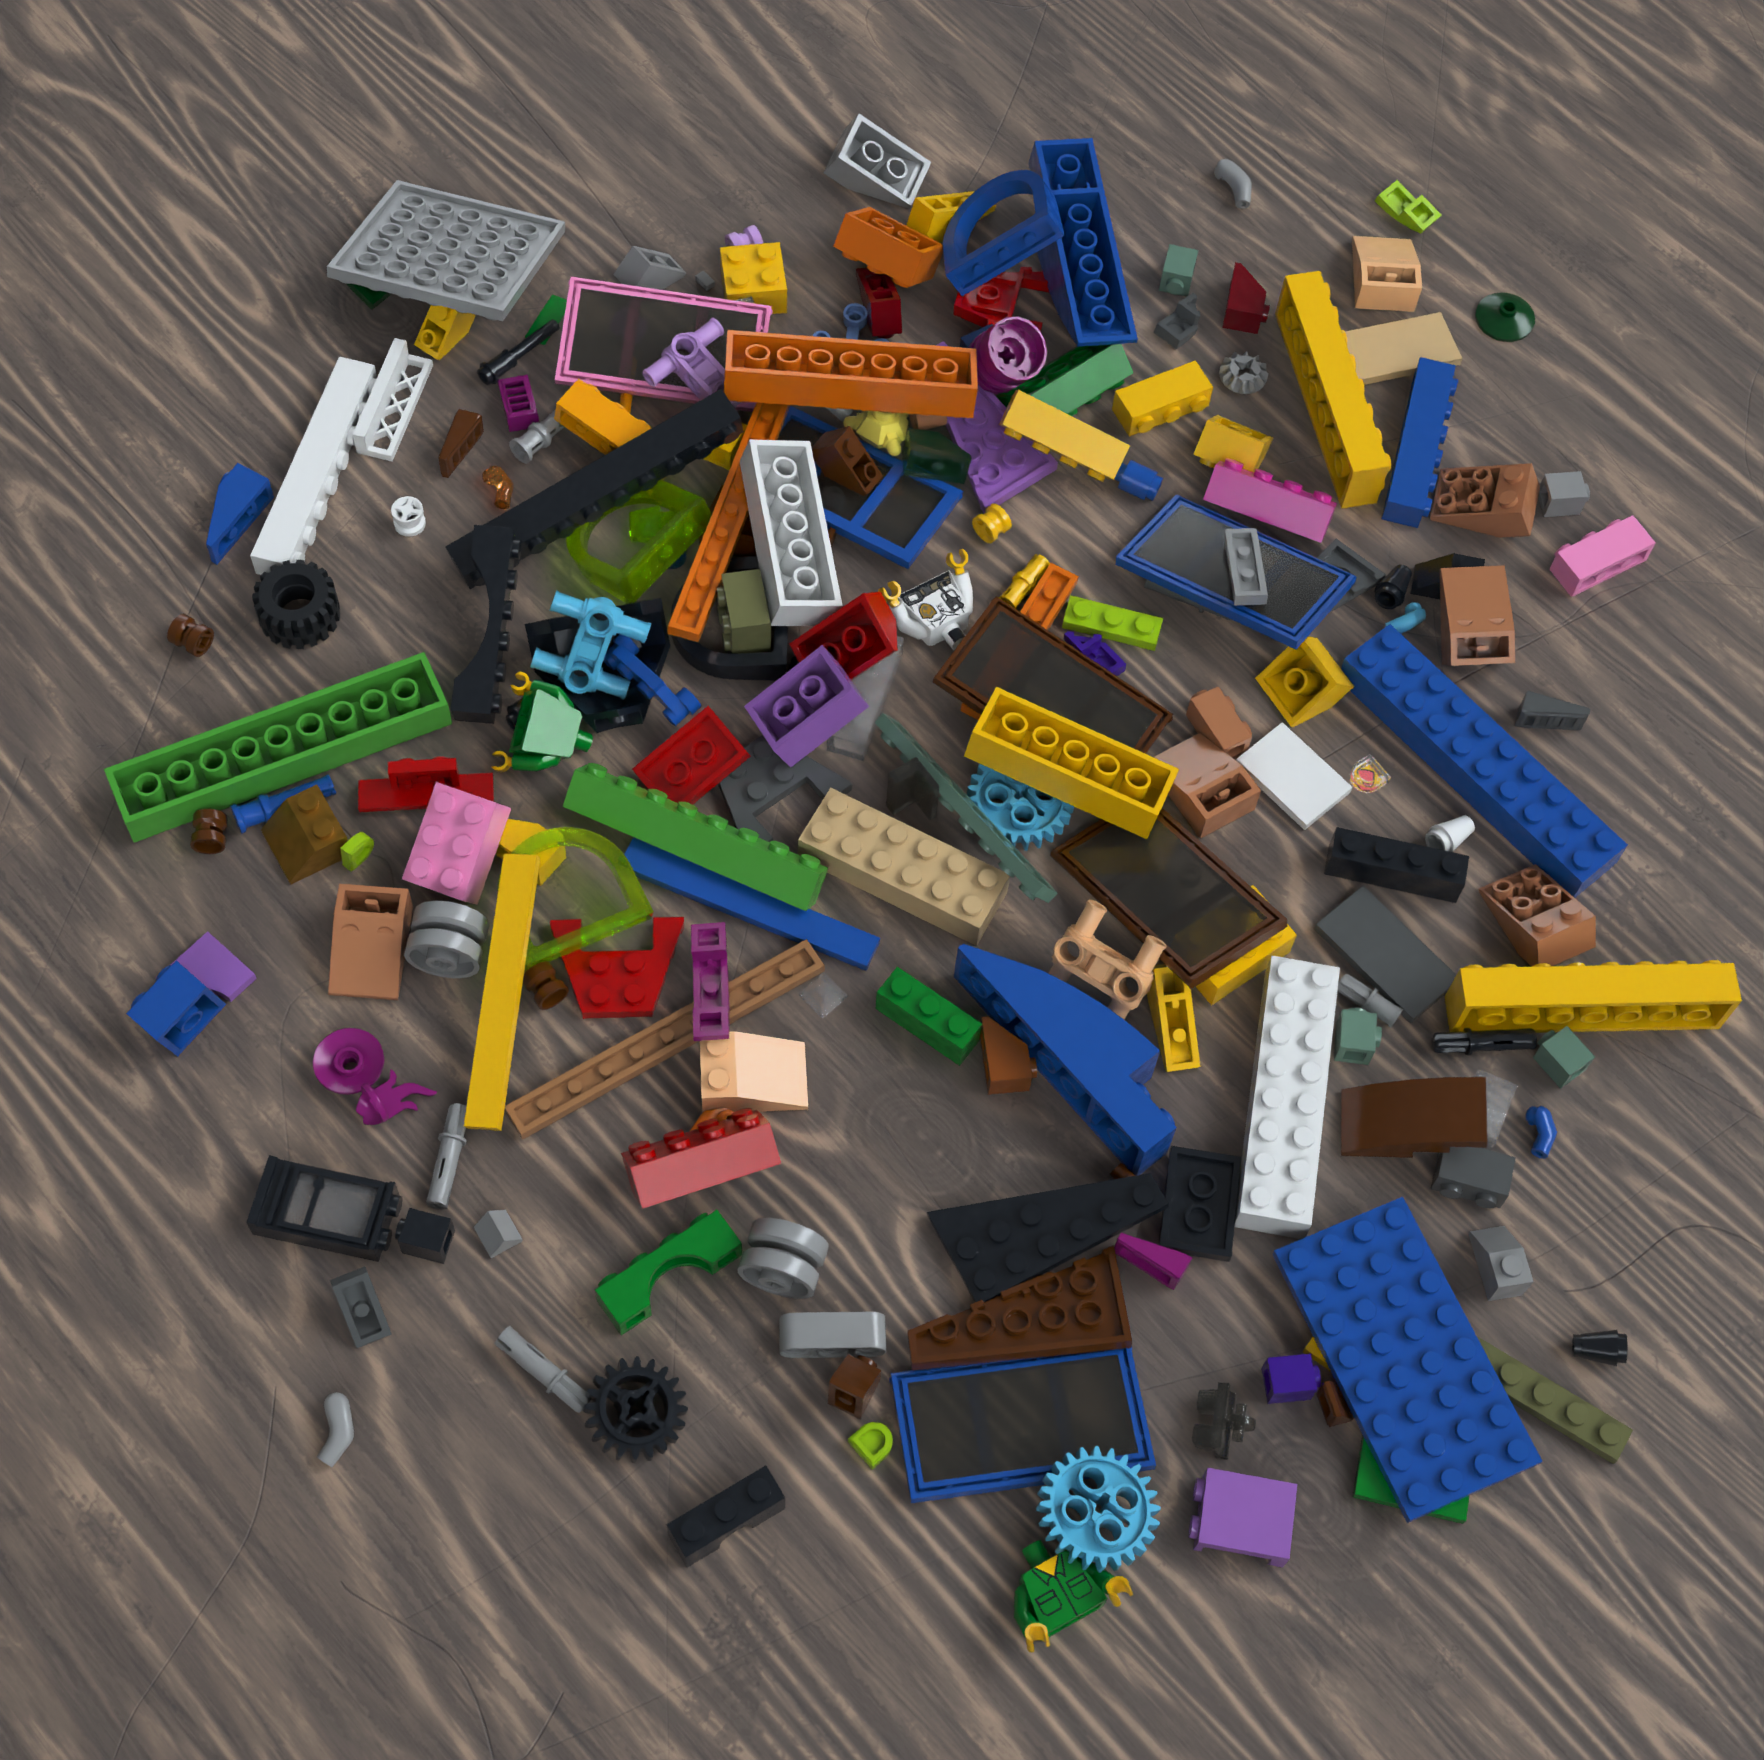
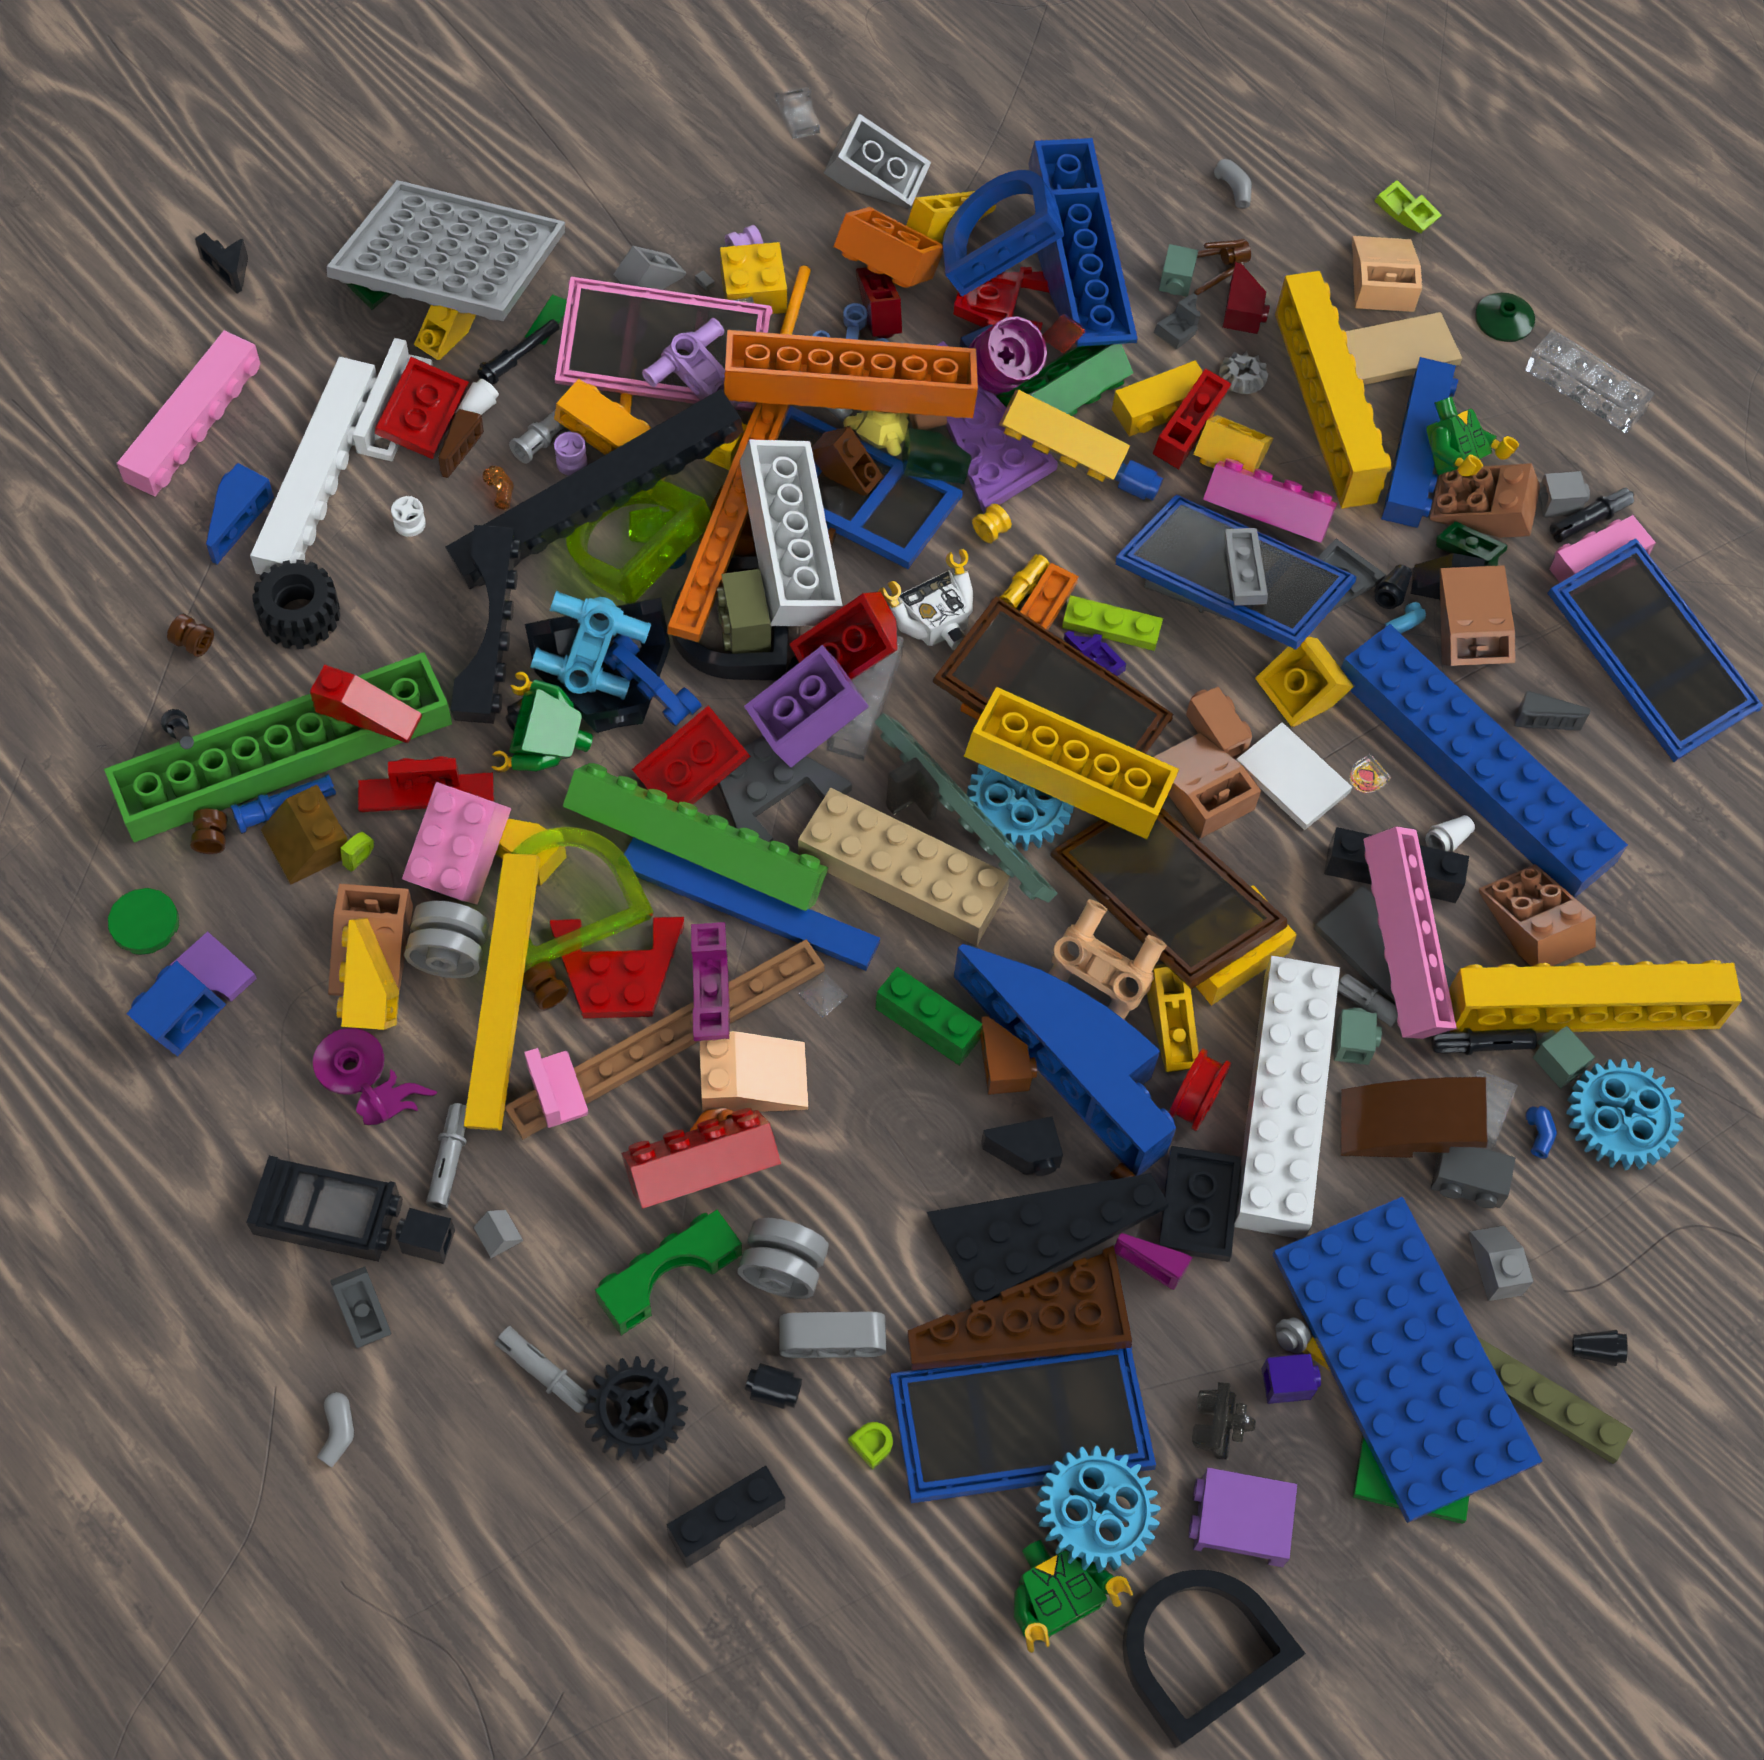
(143, 921): none -> green tile
(176, 725): none -> black pin
(189, 413): none -> bright pink brick
(227, 262): none -> black slope
(362, 704): none -> slope
(369, 986): none -> yellow slope
(421, 408): none -> red plate
(479, 397): none -> white cone
(521, 419): magenta slope -> none
(556, 1087): none -> bright pink panel
(570, 452): none -> lavender wheel
(773, 1386): none -> black brick
(795, 300): none -> light orange bar
(798, 112): none -> clear slope
(854, 1385): reddish brown slope -> none
(1026, 1146): none -> black slope
(1063, 333): none -> clear red tile
(1190, 418): none -> red slope
(1199, 1089): none -> red wheel
(1230, 252): none -> reddish brown plant
(1260, 1615): none -> black window
(1292, 1335): none -> light grey plate
(1333, 1404): reddish brown slope -> none
(1409, 933): none -> bright pink brick
(1460, 441): none -> green torso
(1469, 542): none -> dark green plate
(1589, 381): none -> clear brick
(1601, 509): none -> black axle
(1625, 1114): none -> medium azure gear
(1655, 649): none -> clear smoke door

